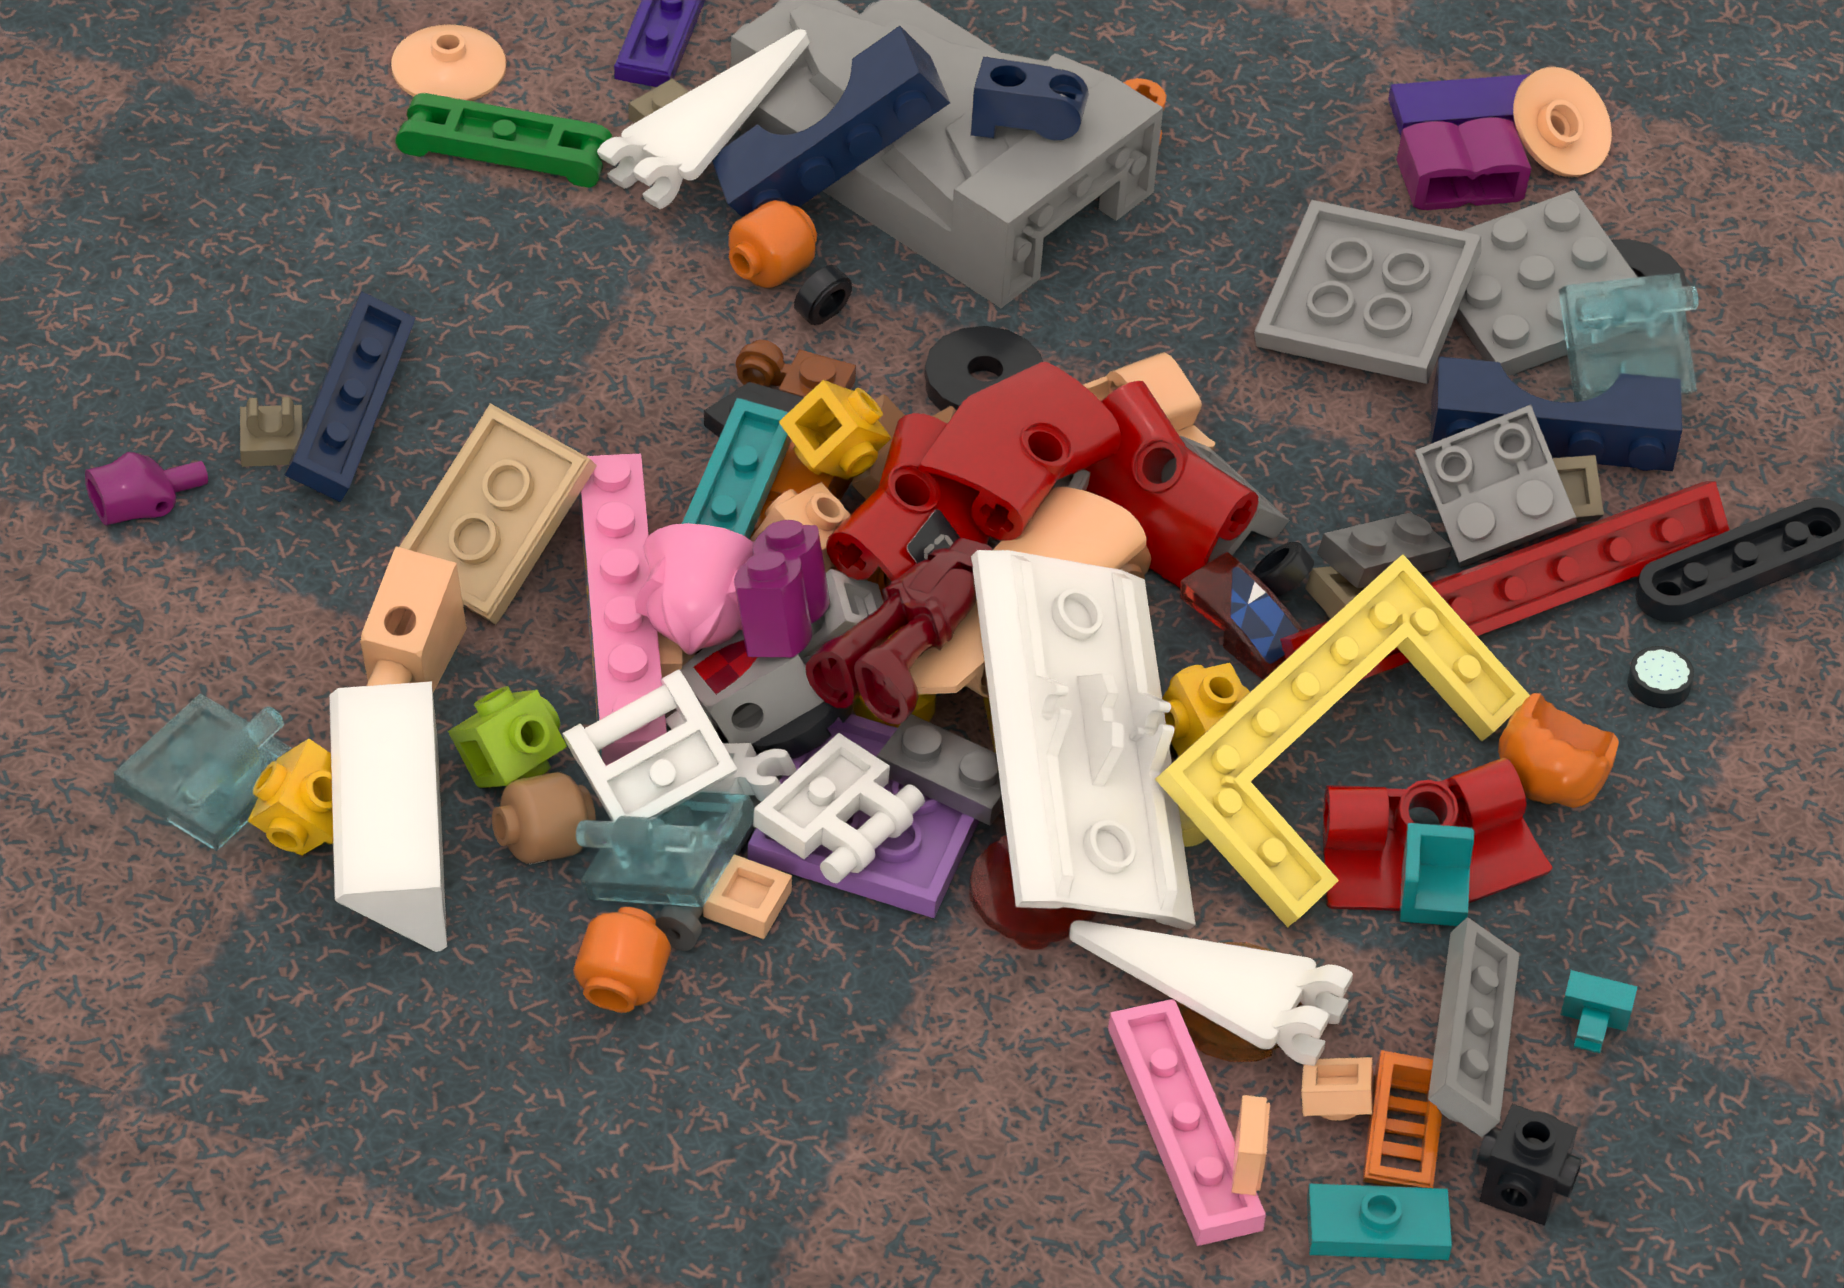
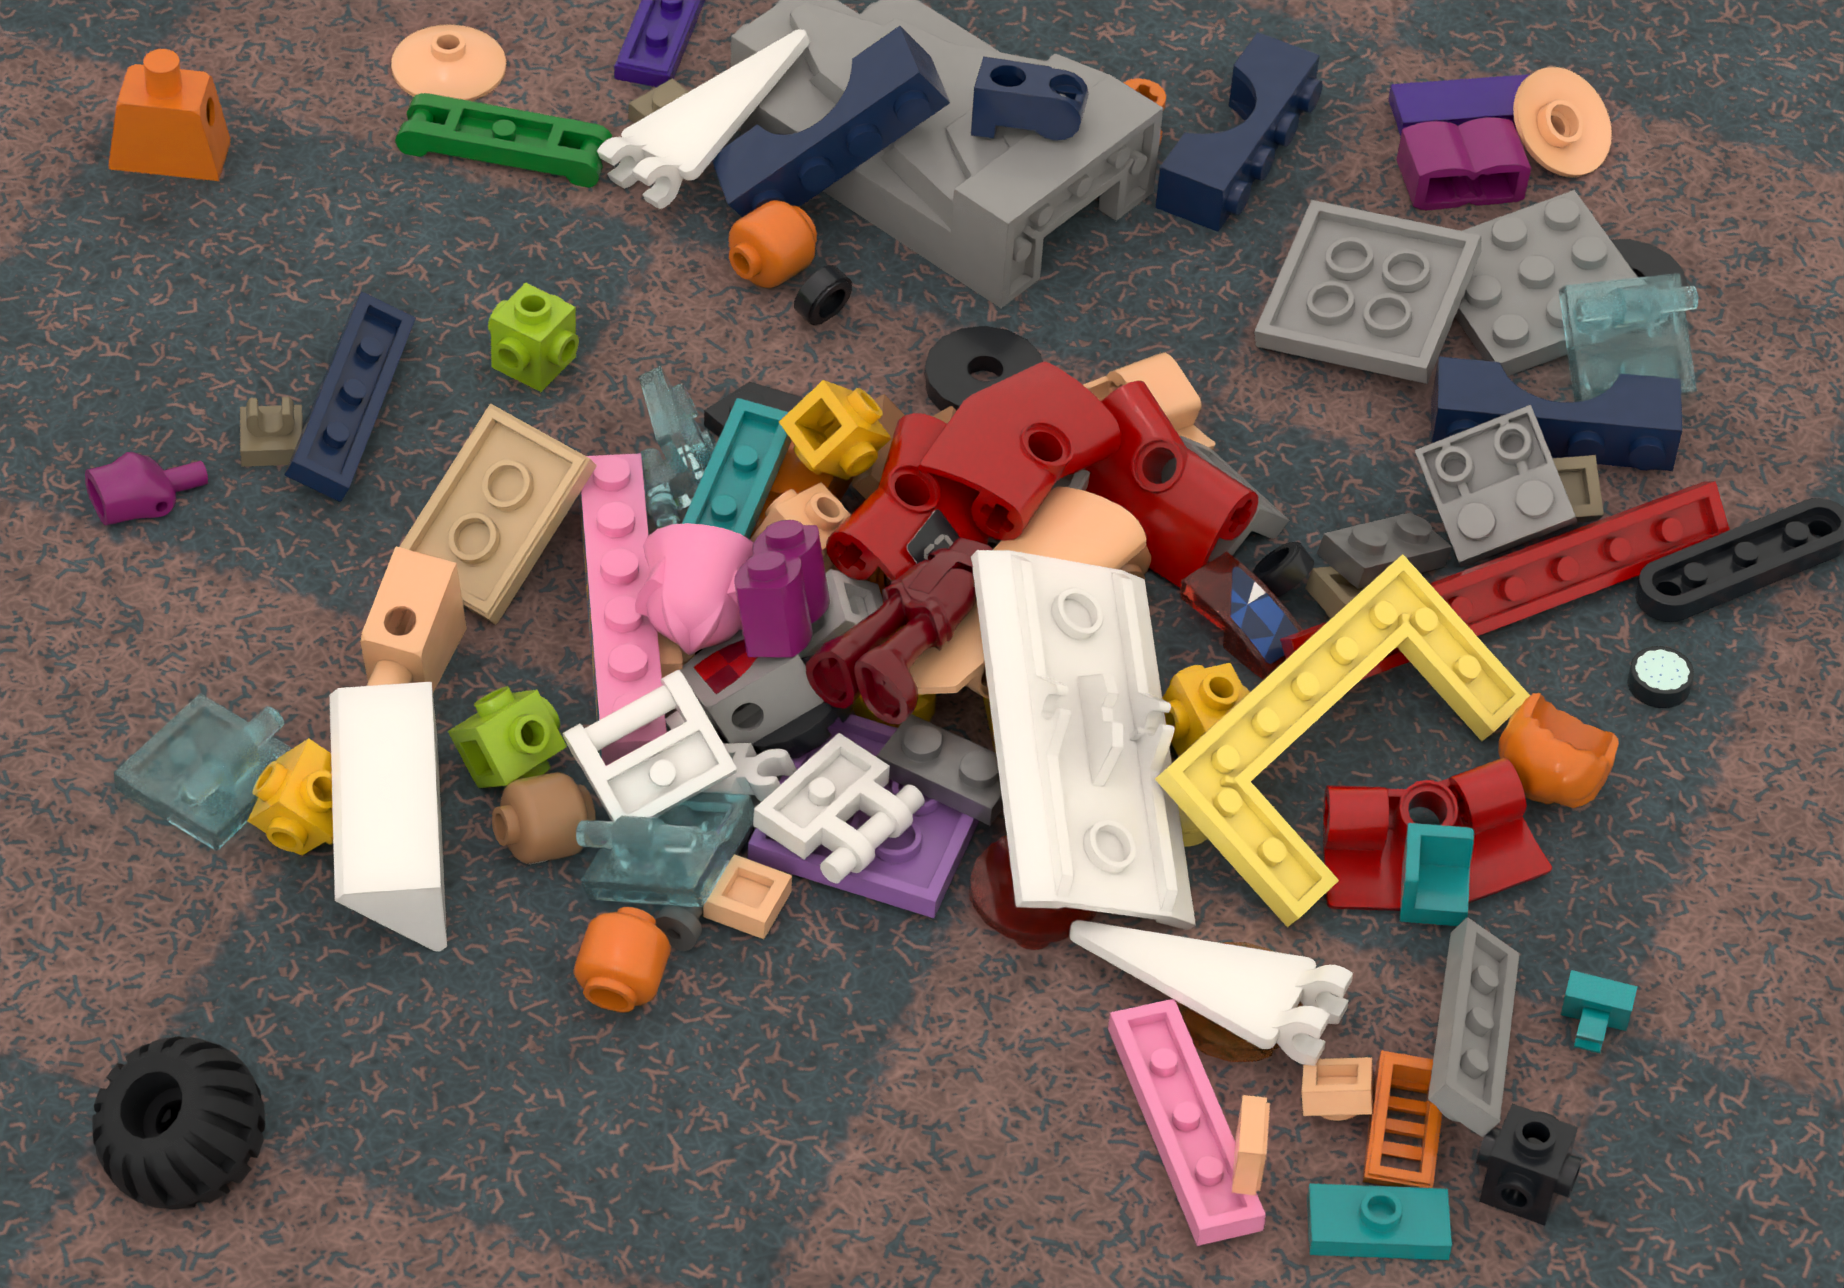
(169, 121): none -> orange torso
(178, 1122): none -> black wheel
(533, 336): none -> lime brick
(672, 481): none -> clear light blue plate
(764, 365): dark orange plate -> none
(1214, 172): none -> dark blue arch

